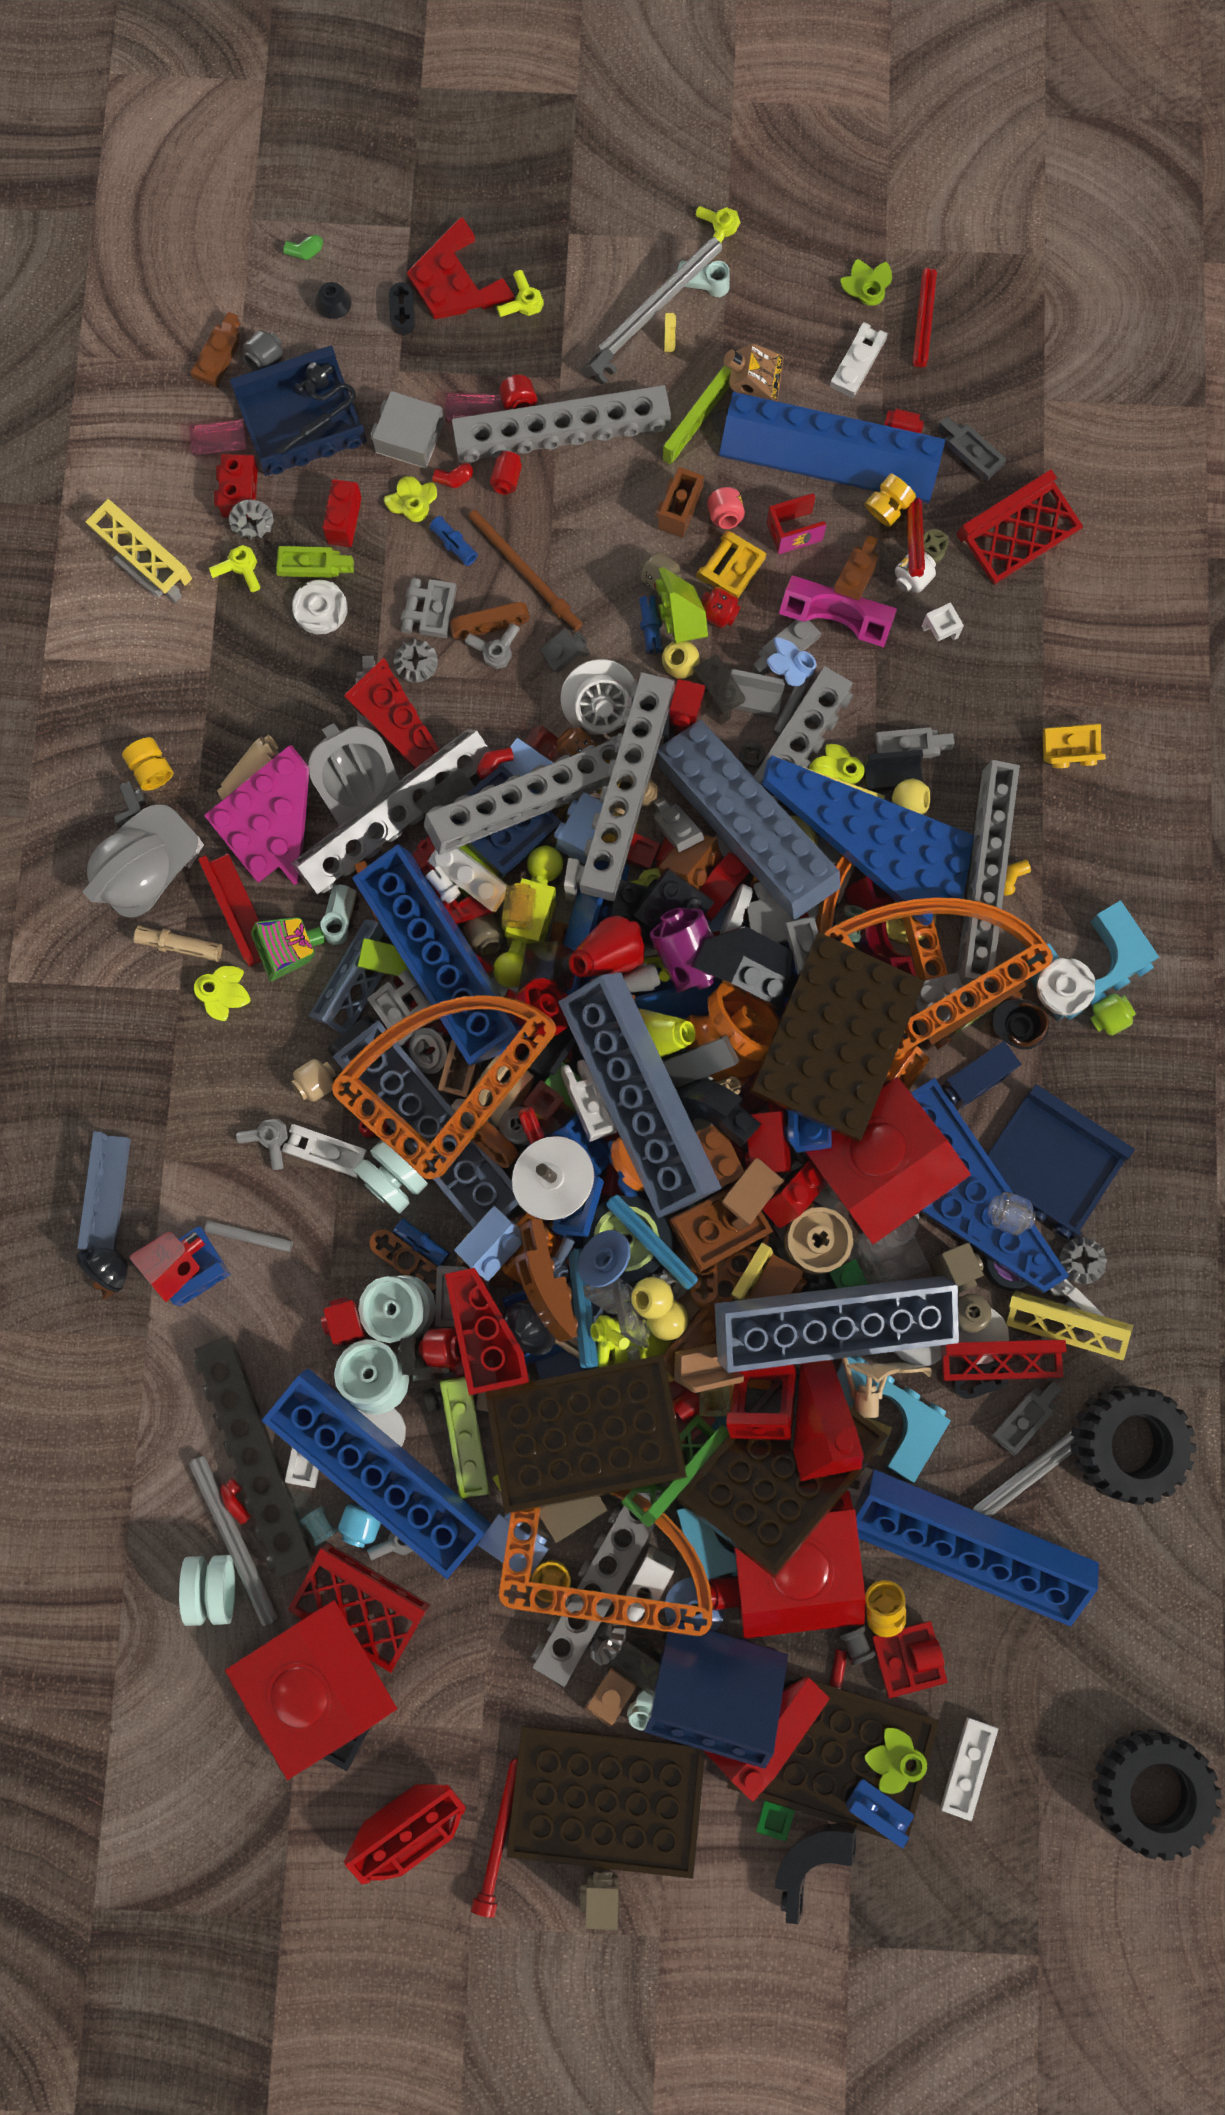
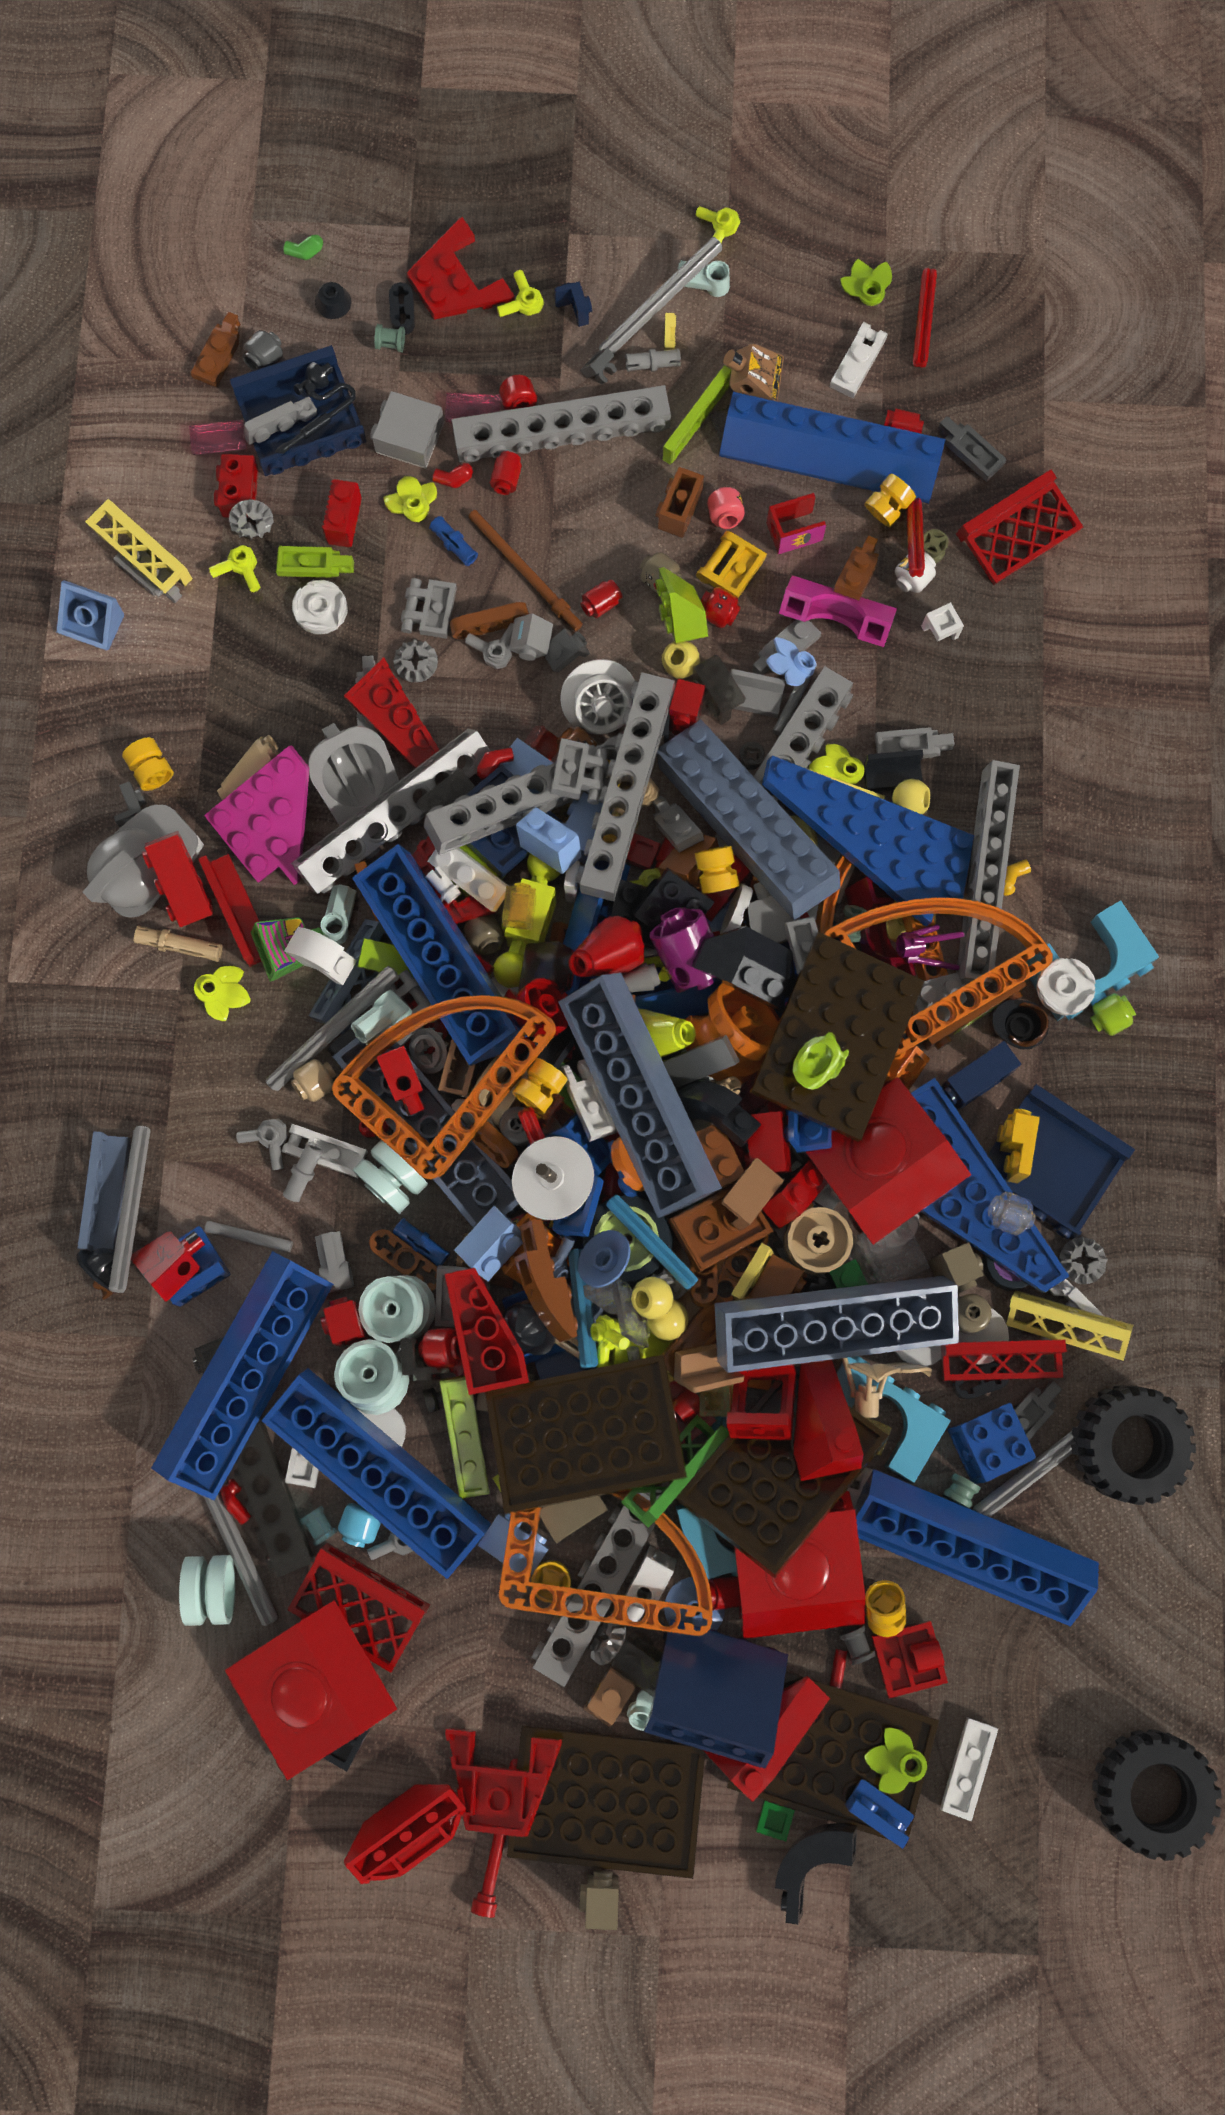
(88, 615): none -> medium blue slope
(129, 1210): none -> light grey axle
(177, 879): none -> red wedge
(242, 1377): none -> blue slope
(278, 419): none -> light grey hinge
(302, 1172): none -> light grey pin
(321, 954): none -> white brick
(333, 1027): none -> light grey axle
(333, 1261): none -> light grey piece
(384, 1014): none -> light aqua piece
(389, 338): none -> sand green bush
(398, 1065): none -> red torso
(496, 1797): none -> red wing
(530, 637): none -> light grey brick
(540, 1086): none -> yellow wheel
(549, 840): none -> light blue brick
(570, 770): none -> light grey plate
(573, 294): none -> dark blue bracket
(601, 599): none -> red brick
(651, 624): blue pin -> none
(652, 360): none -> light grey pin
(716, 869): none -> yellow wheel
(819, 1061): none -> lime hat
(912, 944): none -> magenta plant
(961, 1490): none -> sand green wheel
(992, 1444): none -> blue bracket
(1019, 1139): none -> yellow plate
(1072, 744): yellow bracket -> none

